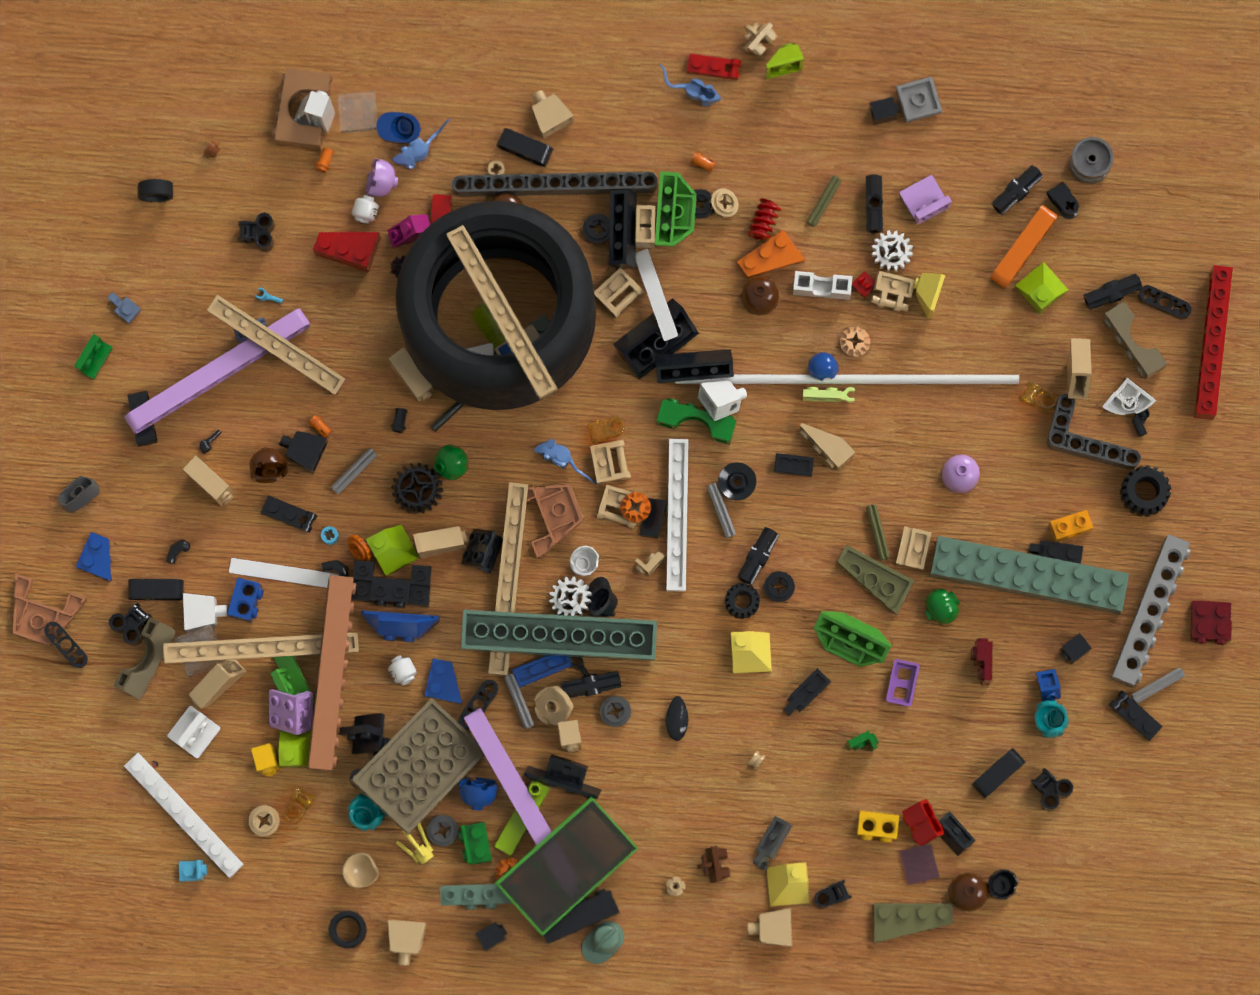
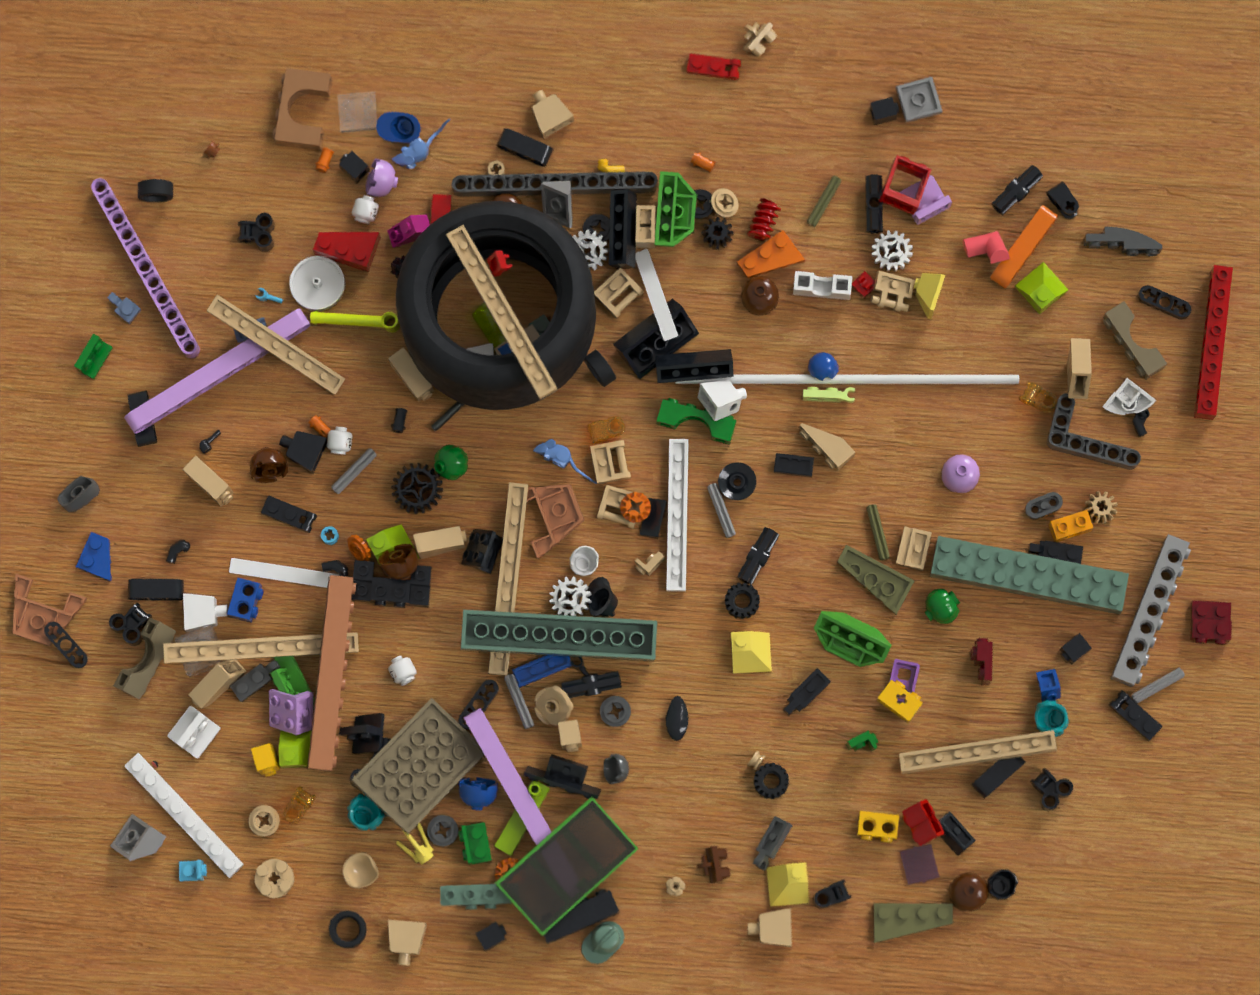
(137, 839): none -> light grey slope
(141, 260): none -> lavender beam
(254, 680): none -> dark grey plate
(283, 884): none -> tan plate
(315, 111): white wedge -> none
(317, 283): none -> white piece
(339, 440): none -> white head
(353, 166): none -> black brick
(355, 320): none -> neon yellow piece
(400, 562): none -> reddish brown cylinder
(400, 625): blue wedge -> none
(443, 682): blue wing -> none
(498, 264): none -> red tile
(558, 201): none -> light grey slope
(593, 255): none -> white gear
(600, 368): none -> black tyre
(603, 167): none -> yellow arm
(615, 769): none -> dark grey hair
(696, 90): medium blue animal -> none
(720, 226): none -> black gear
(771, 792): none -> black tyre
(772, 580): black gear -> none
(785, 61): lime slope -> none
(847, 346): light nougat gear -> none
(889, 700): none -> yellow brick
(900, 200): none -> red window
(978, 752): none -> tan plate
(987, 243): none -> coral brick
(1043, 505): none -> dark grey plate
(1094, 509): none -> tan gear
(1095, 150): flat silver wheel -> none
(1112, 291): black piece -> none
(1131, 241): none -> dark grey slope
(1149, 475): black tyre -> none

